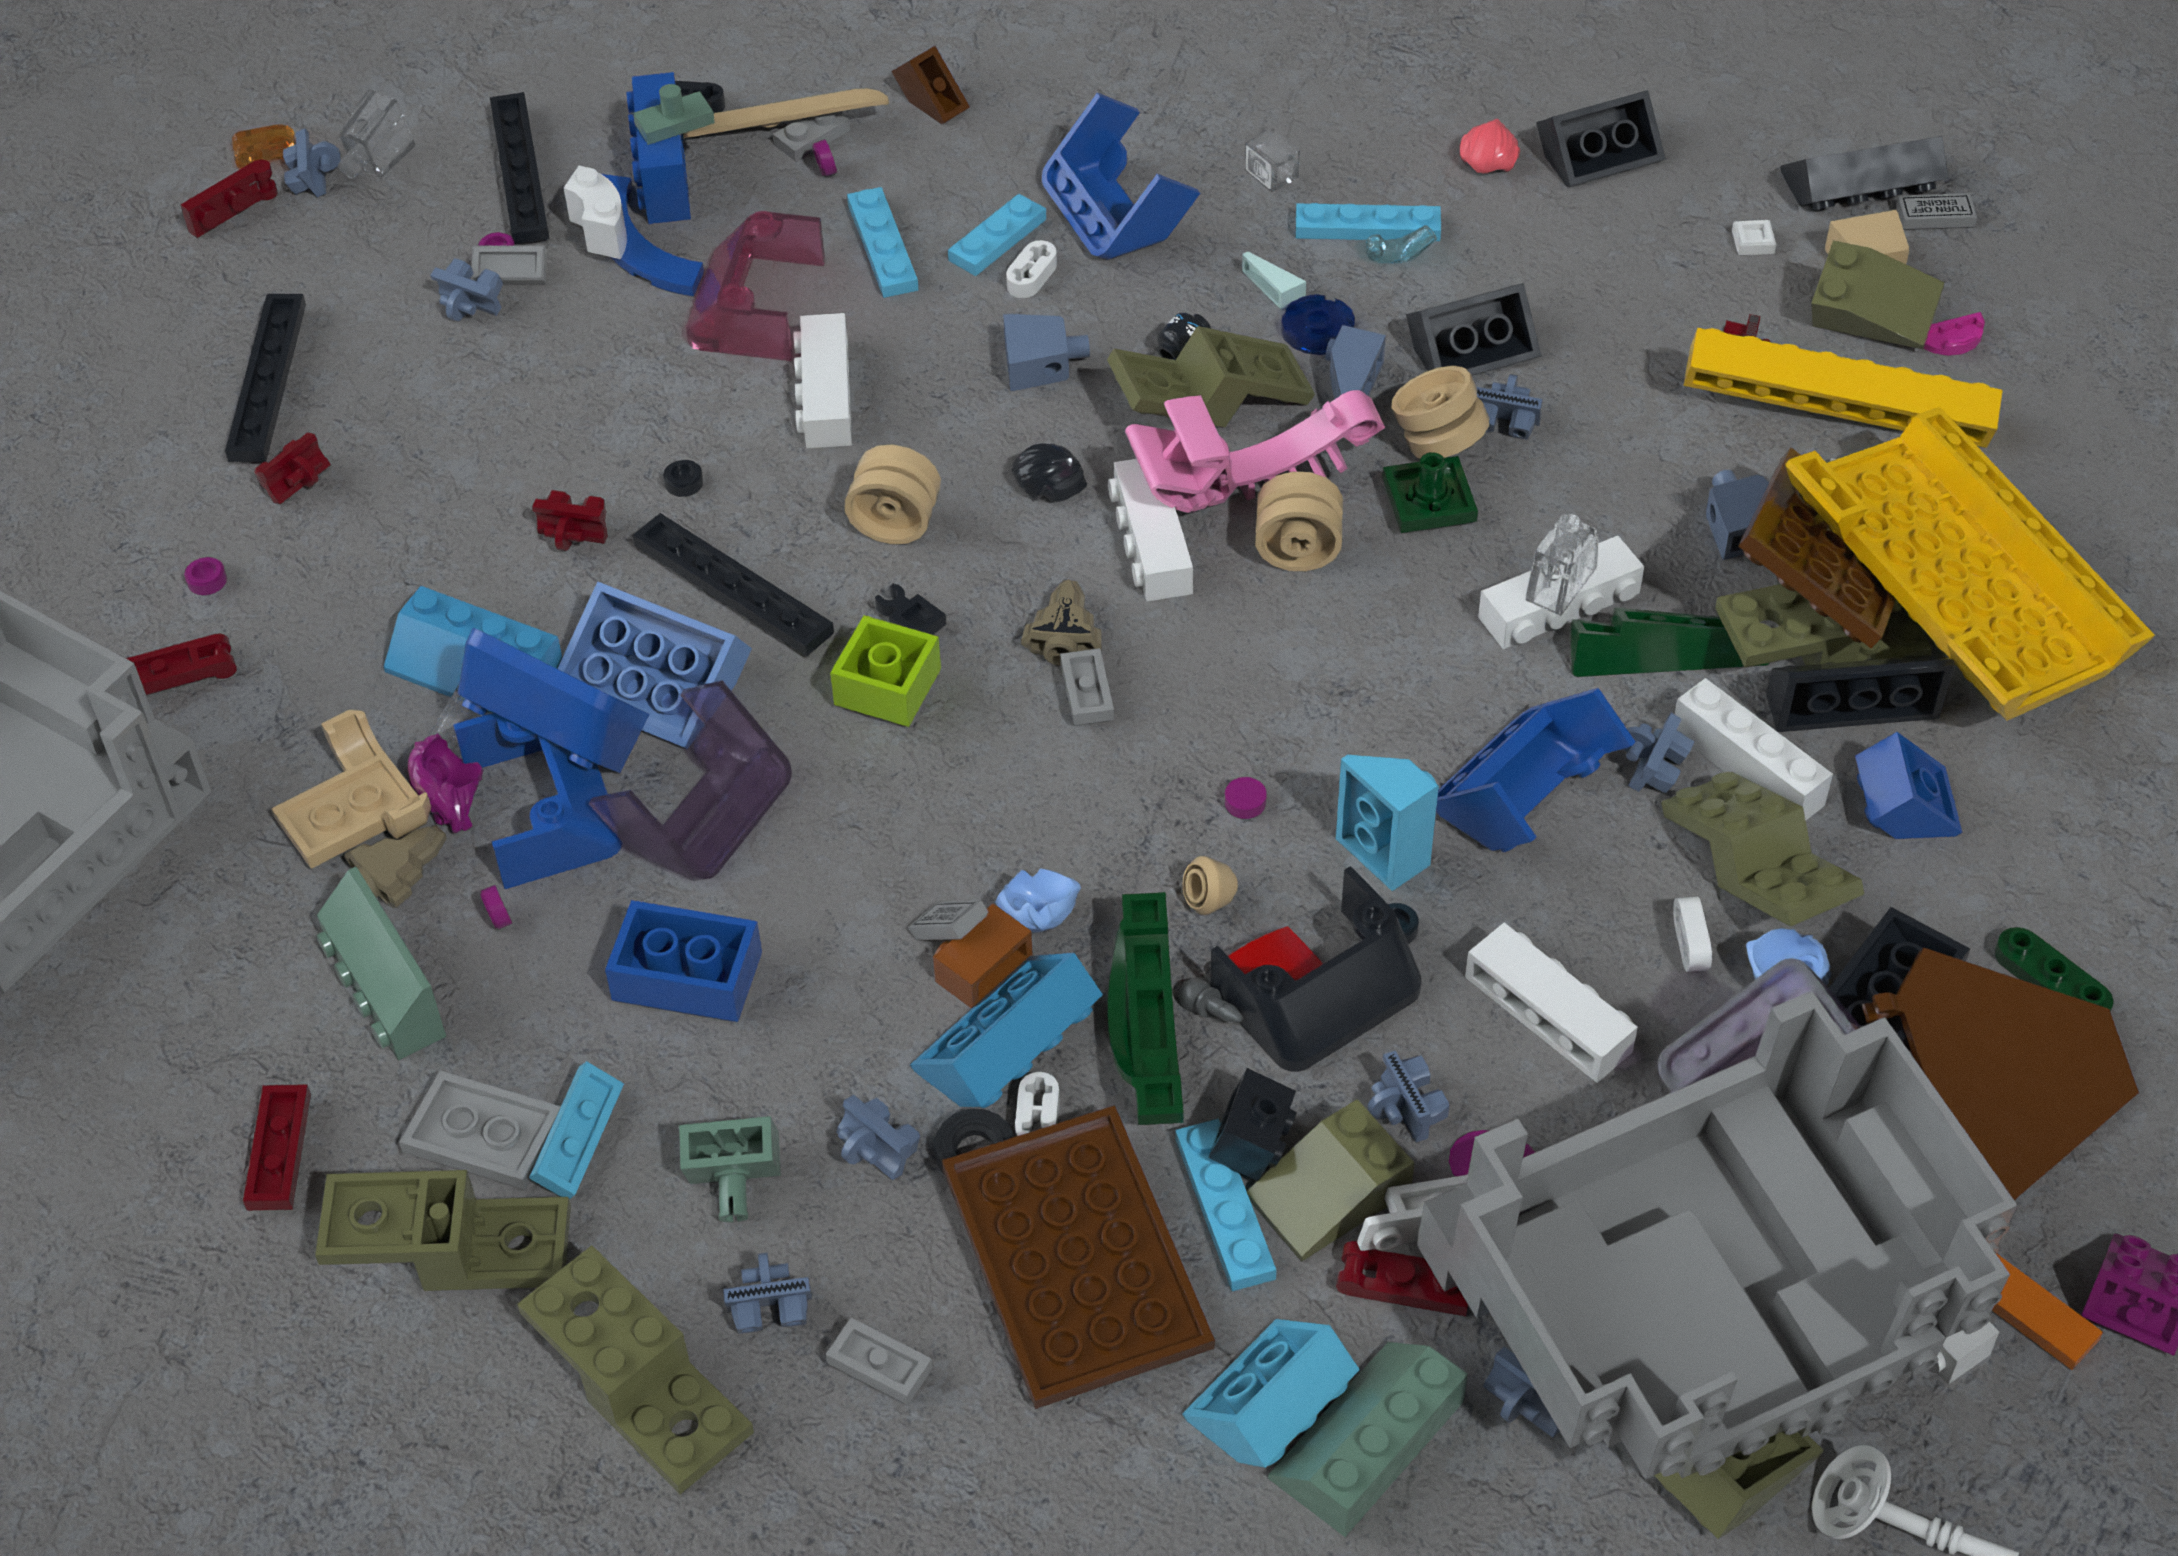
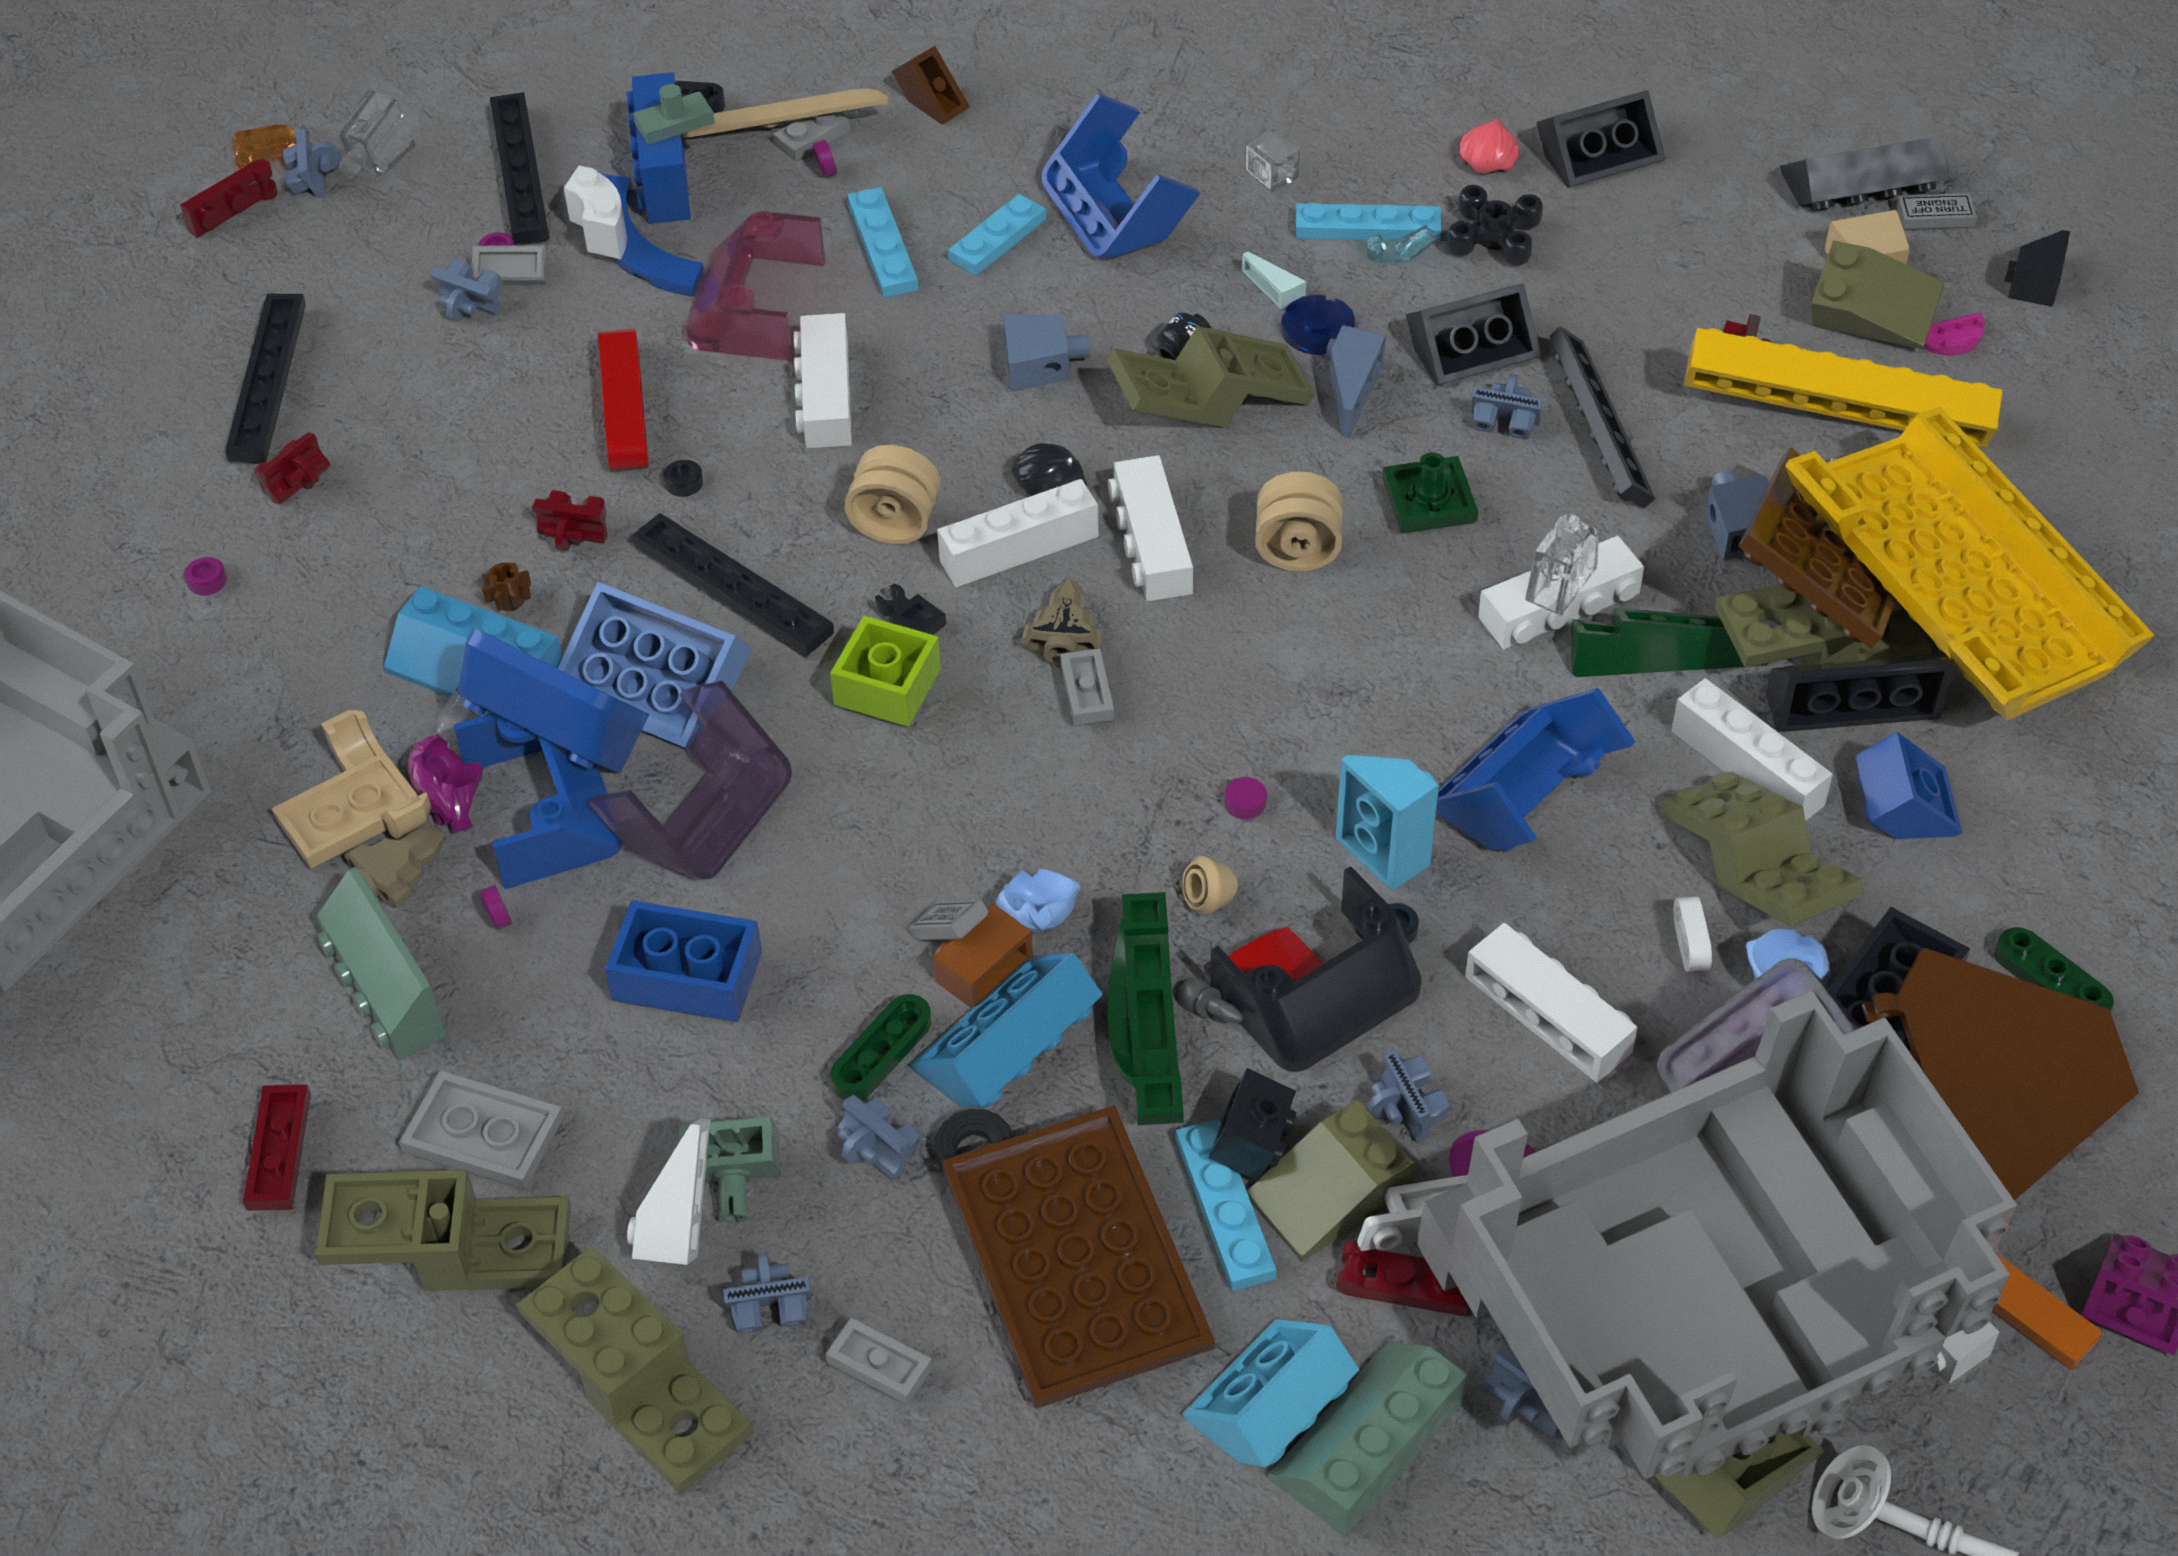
(182, 663): dark red plate -> none
(506, 586): none -> reddish brown gear
(576, 1130): medium azure plate -> none
(623, 400): none -> red beam
(671, 1213): none -> white slope
(884, 1033): none -> dark green plate
(1018, 533): none -> white brick
(1028, 1112): white beam -> none
(1038, 272): white beam -> none
(1197, 470): bright pink piece -> none
(1440, 412): tan wheel -> none
(1495, 225): none -> black gear
(1604, 422): none -> black plate
(1652, 749): sand blue hips -> none
(1753, 237): white tile -> none
(2038, 269): none -> black slope

